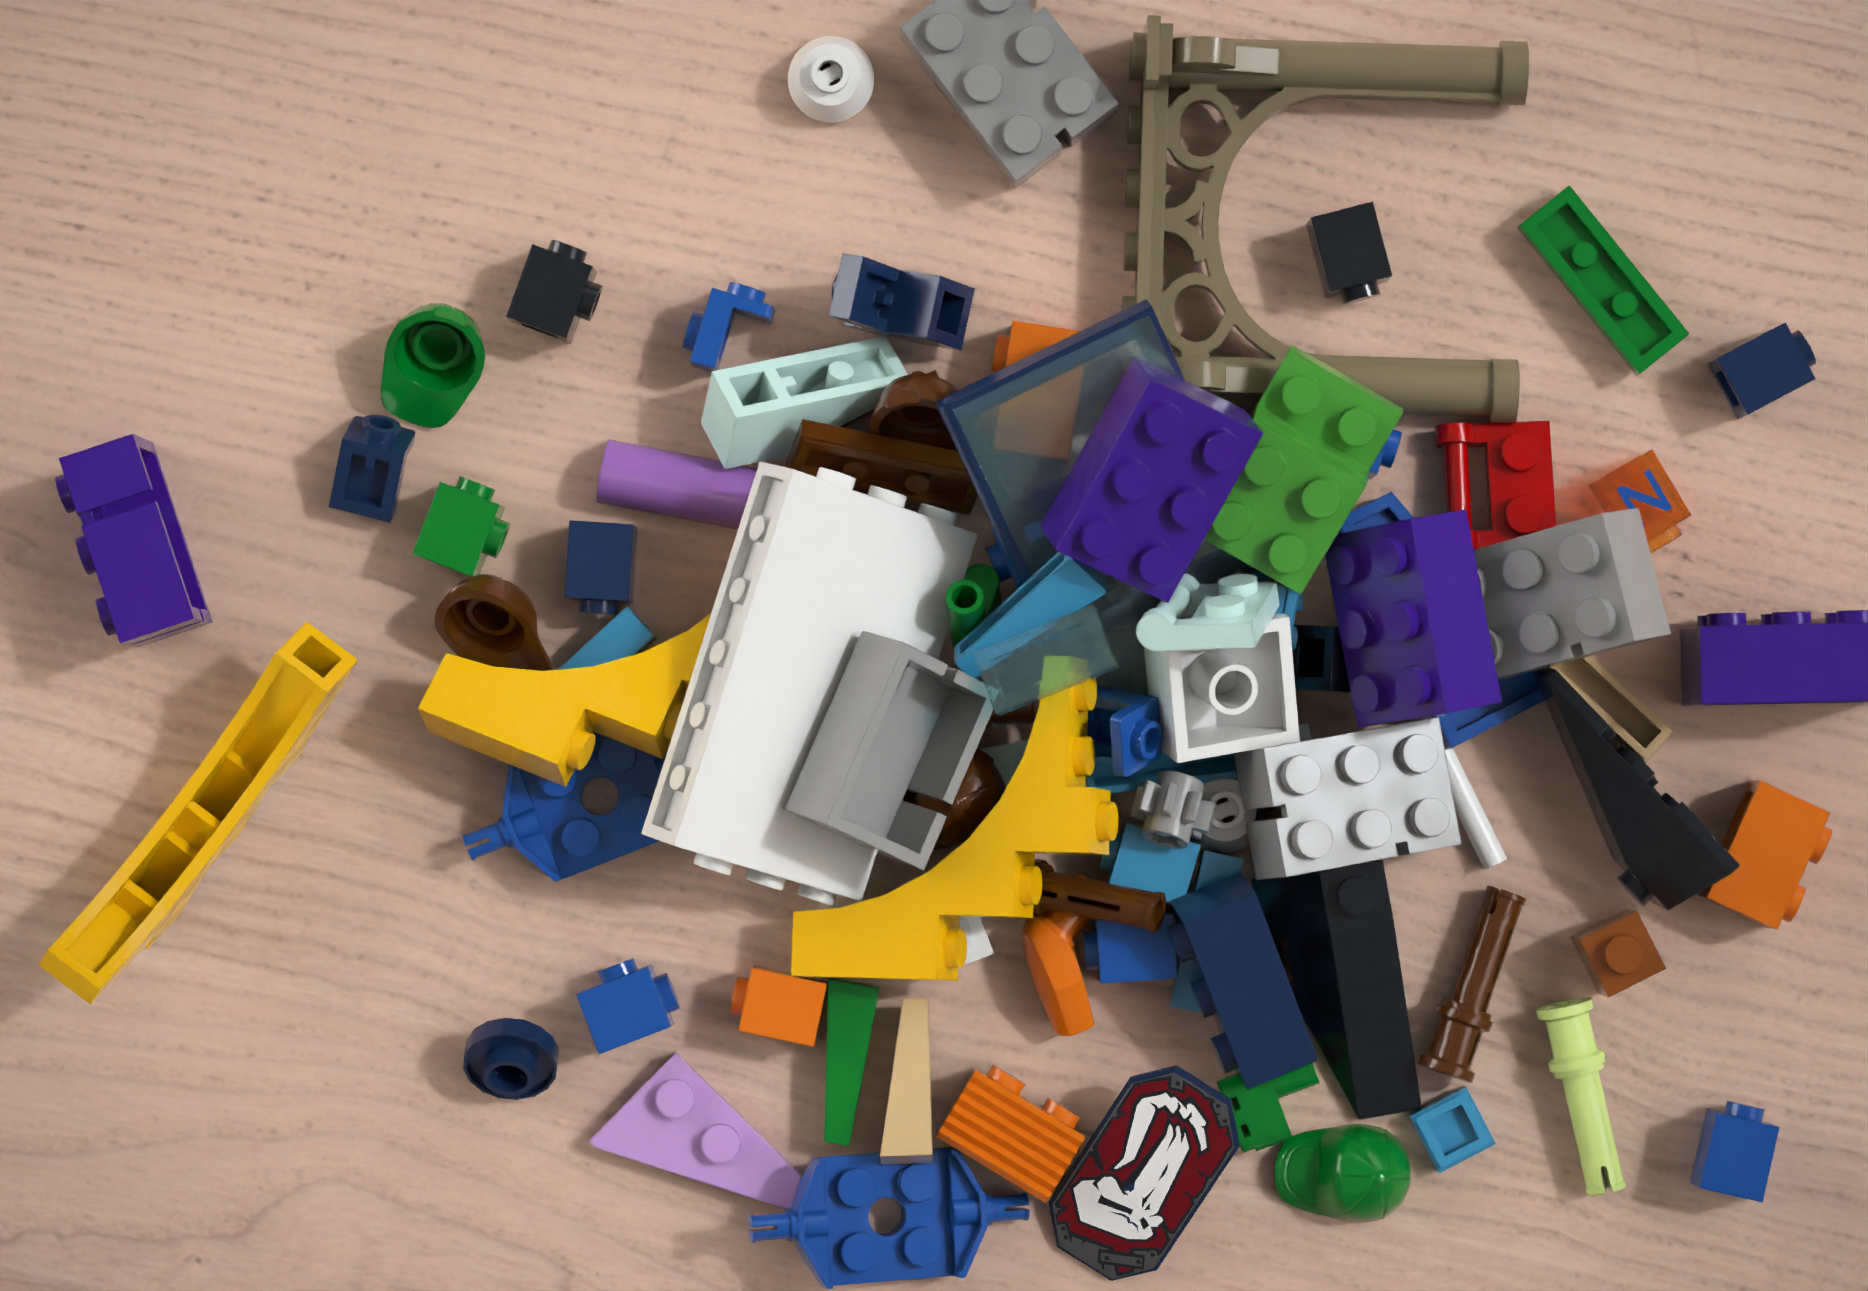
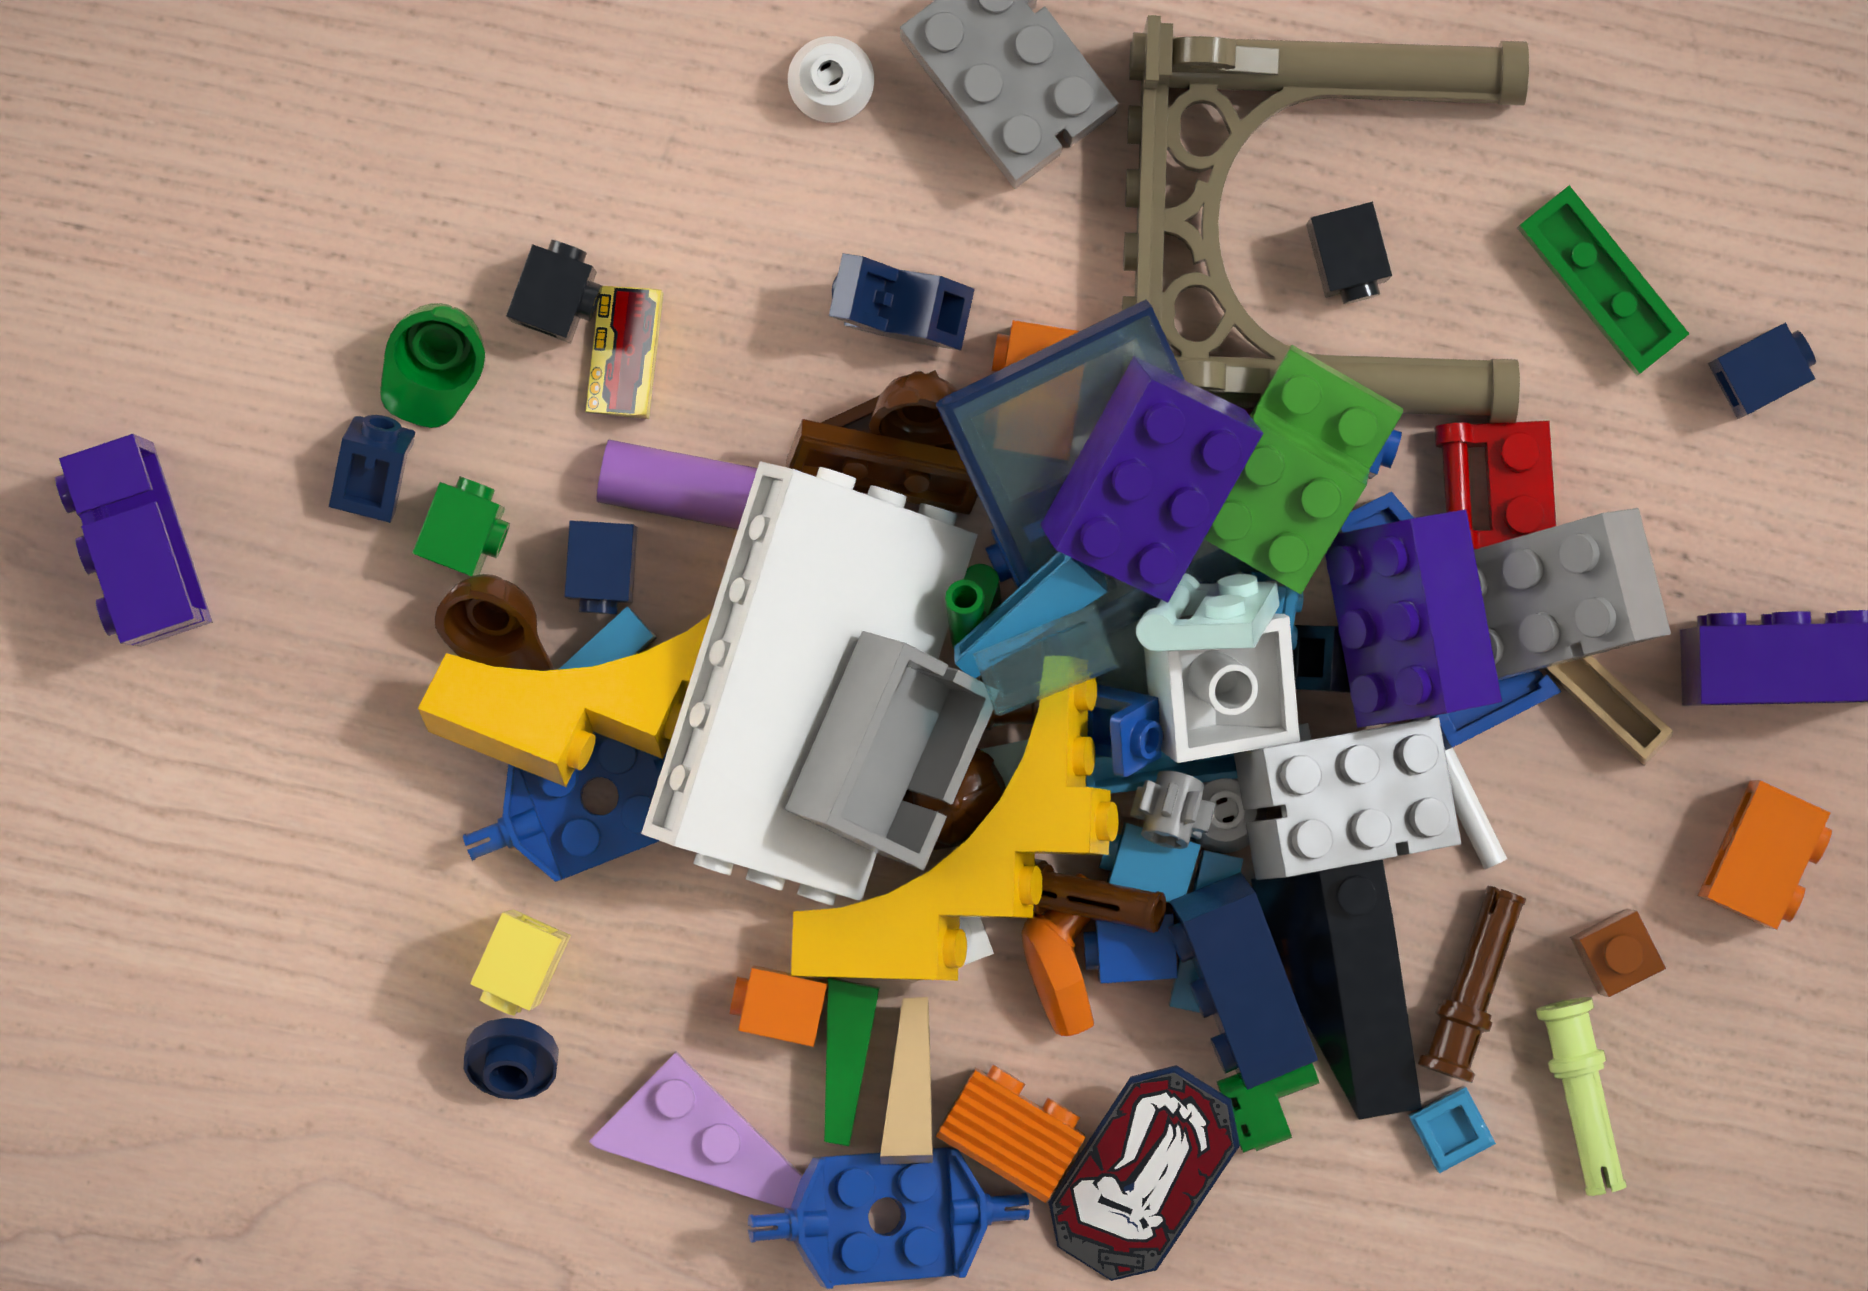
(204, 816): yellow arch -> none
(519, 962): none -> light yellow brick
(624, 351): none -> slope
(627, 1005): blue brick -> none
(709, 331): blue bracket -> none
(759, 405): light aqua slope -> none
(1344, 1172): green piece -> none
(1645, 486): clear orange brick -> none
(1651, 836): black wedge -> none
(1735, 1152): blue brick -> none

